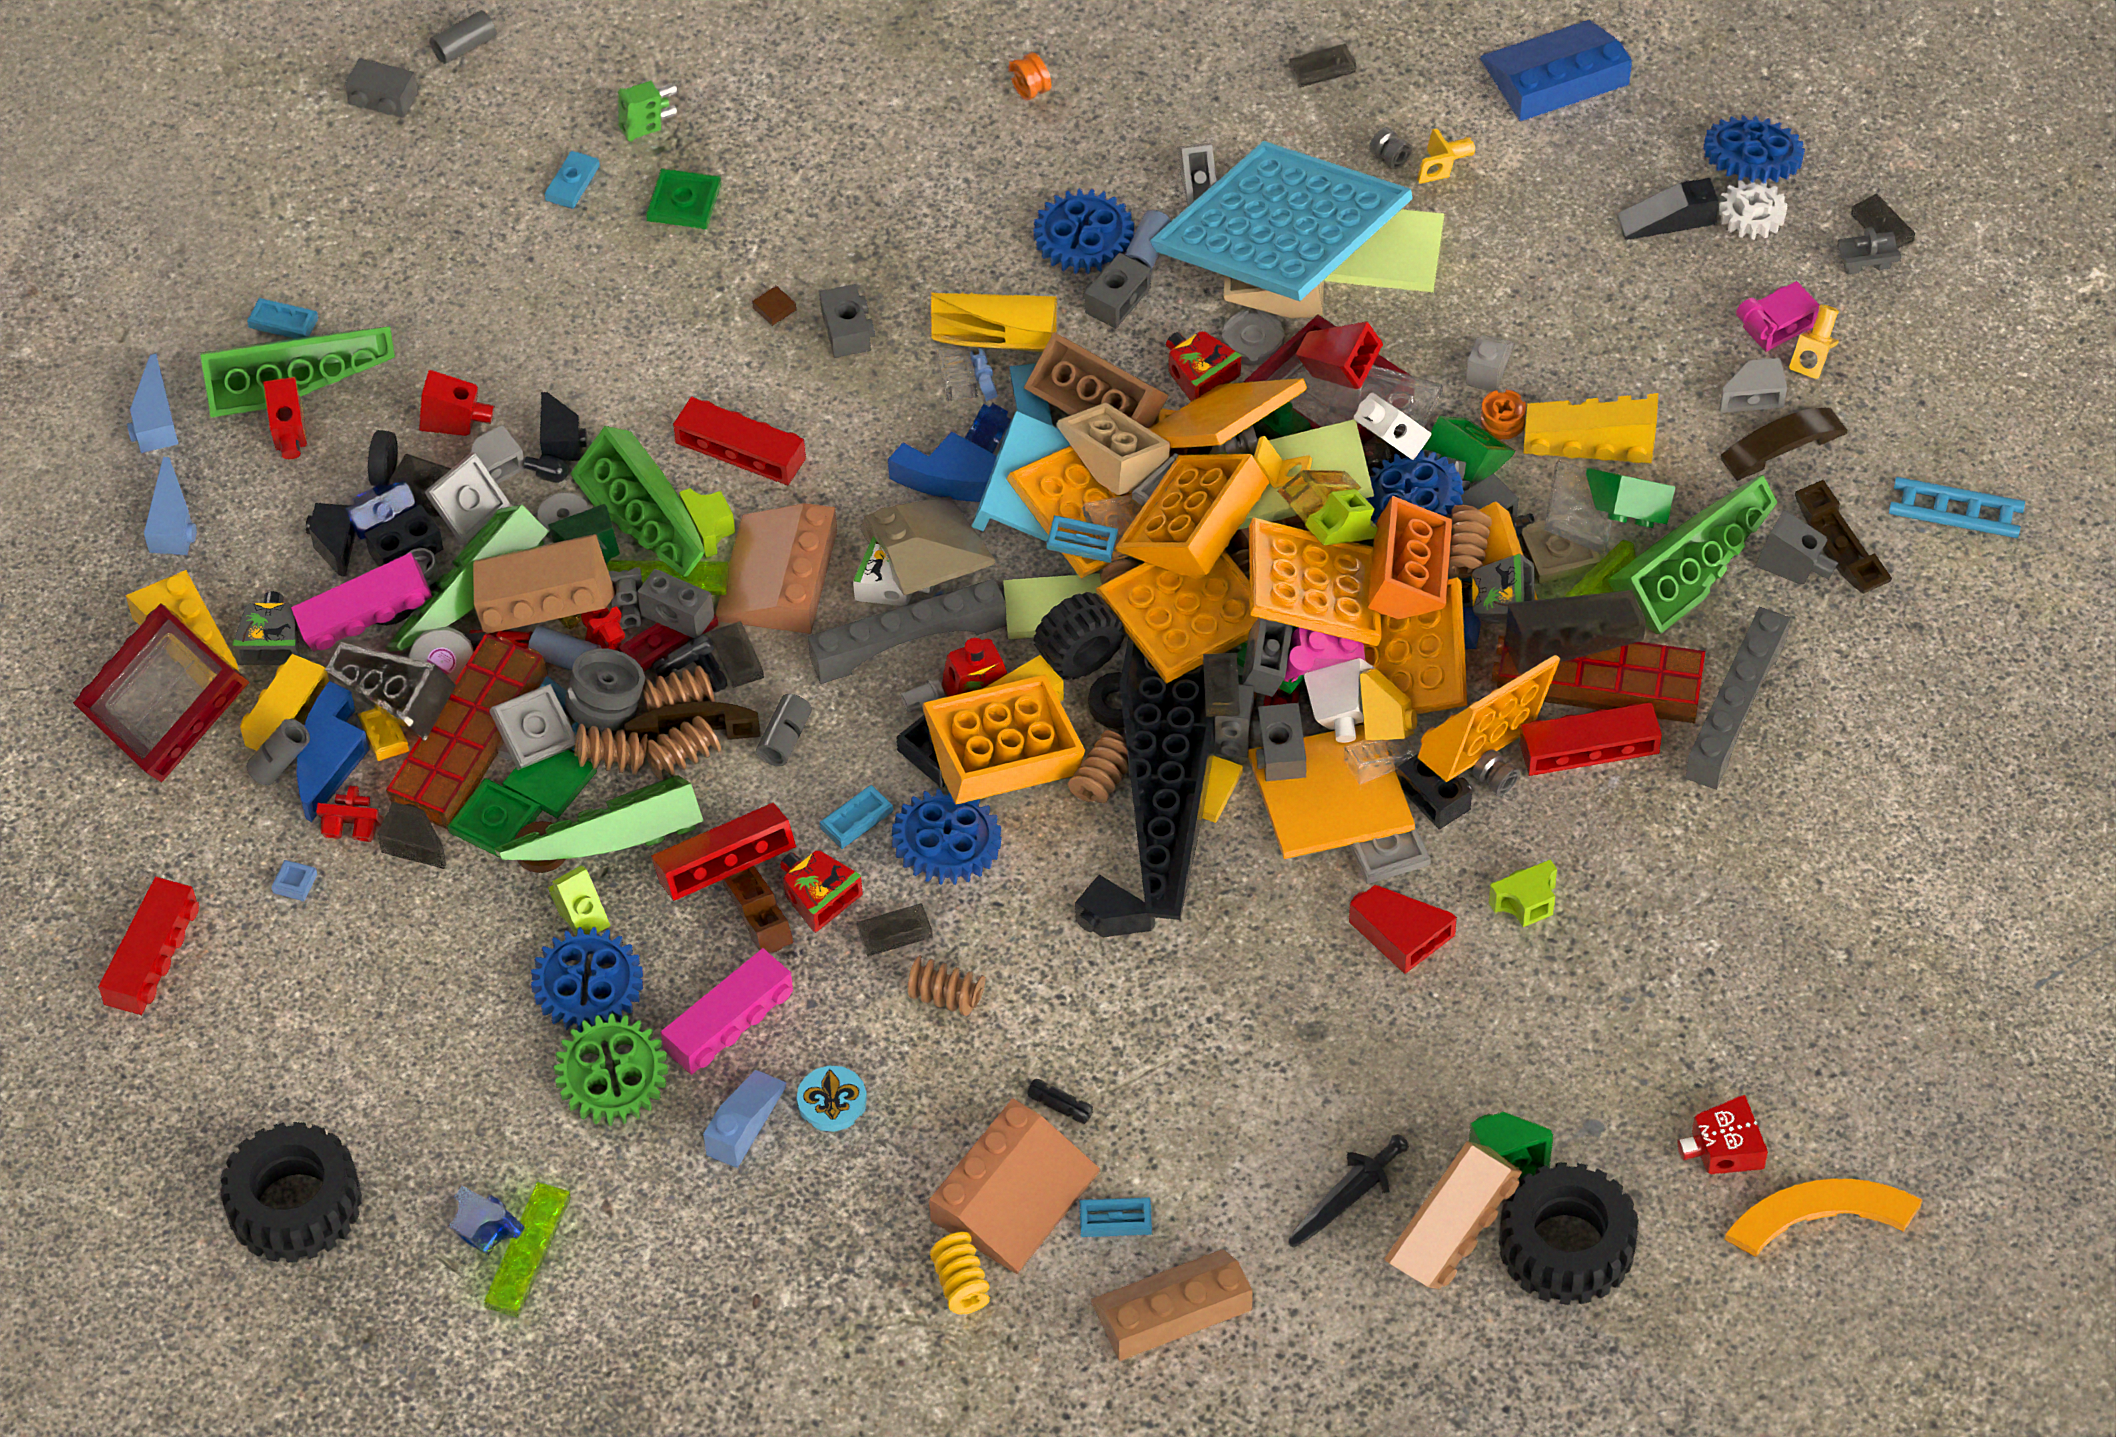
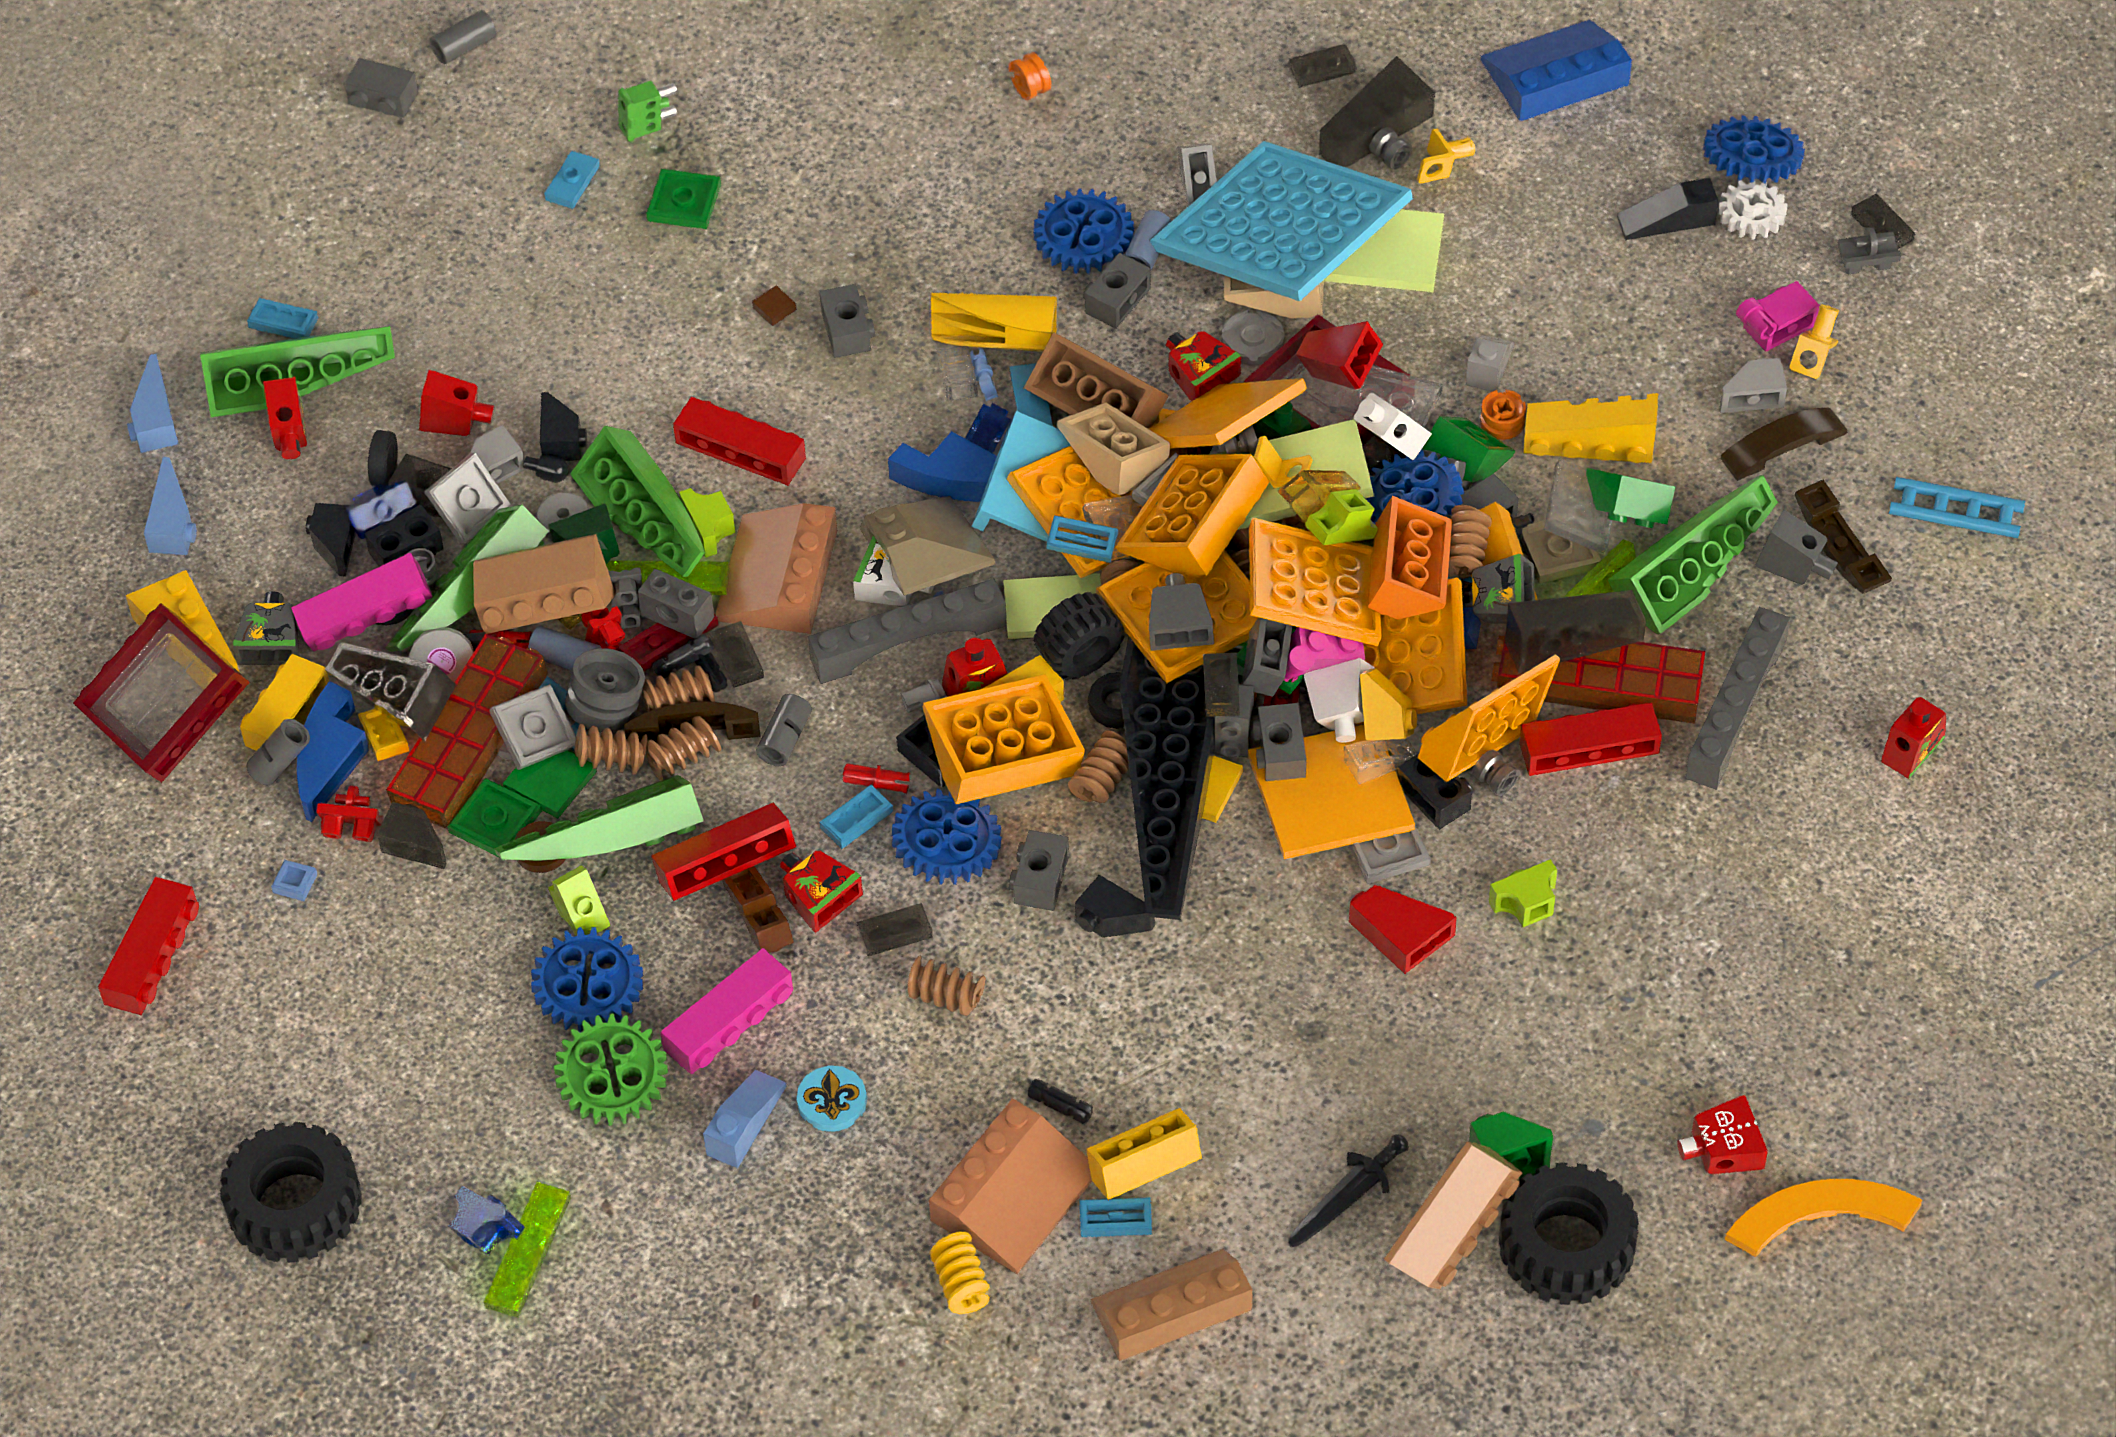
(876, 777): none -> red axle
(1041, 887): none -> dark grey brick
(1144, 1153): none -> yellow brick
(1179, 615): none -> dark grey torso
(1391, 99): none -> clear smoke wedge
(1923, 728): none -> red torso

